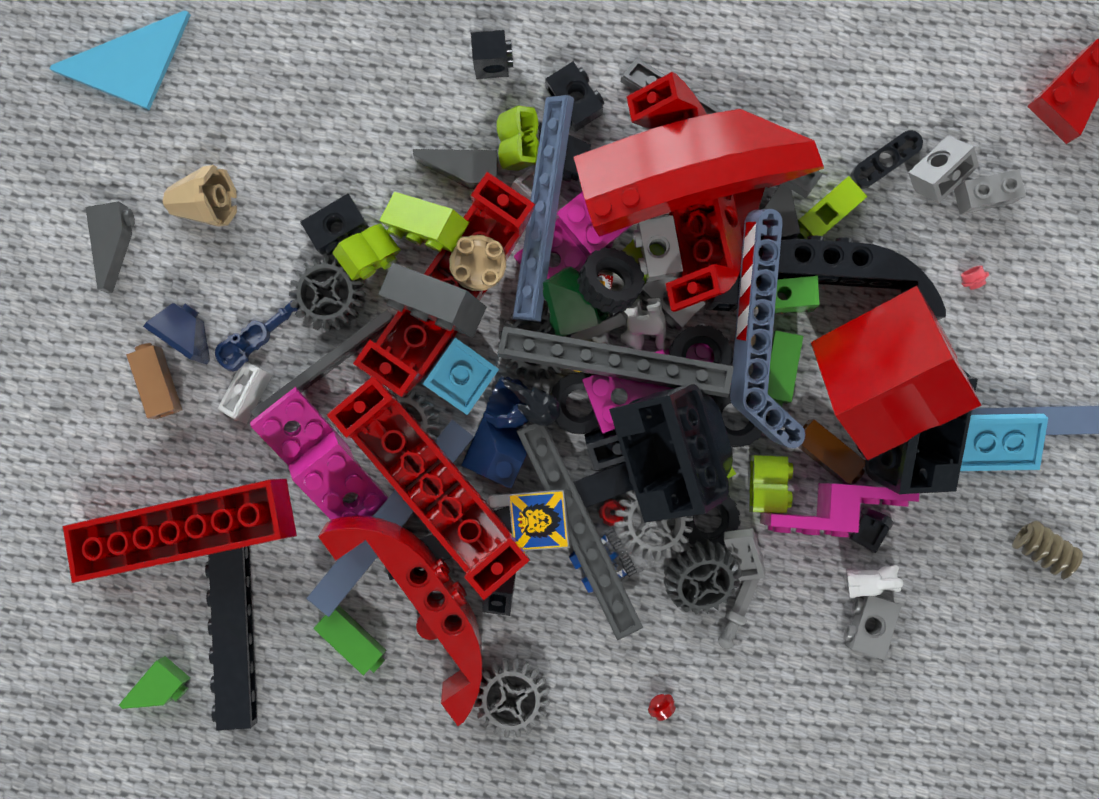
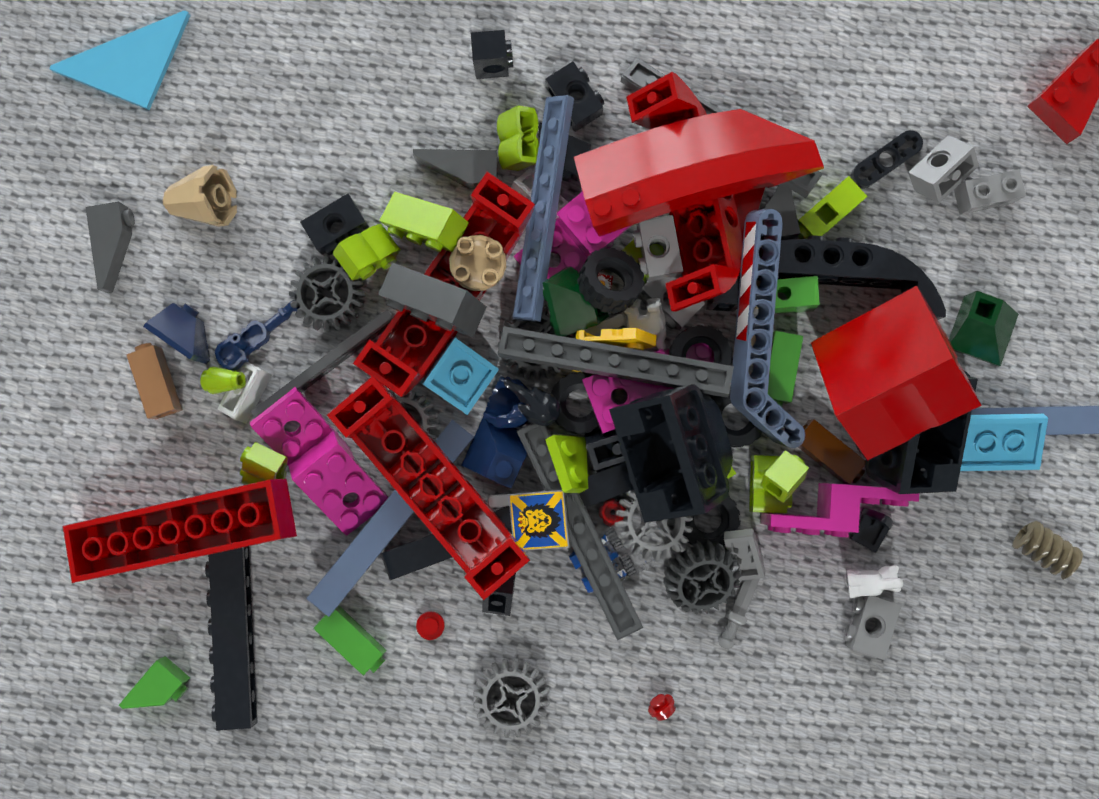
(220, 380): none -> lime cone
(262, 464): none -> lime brick
(400, 554): red slope -> none
(570, 462): none -> lime wing
(625, 337): none -> yellow wing
(784, 476): none -> lime brick
(974, 277): coral plate -> none
(983, 327): none -> dark green slope

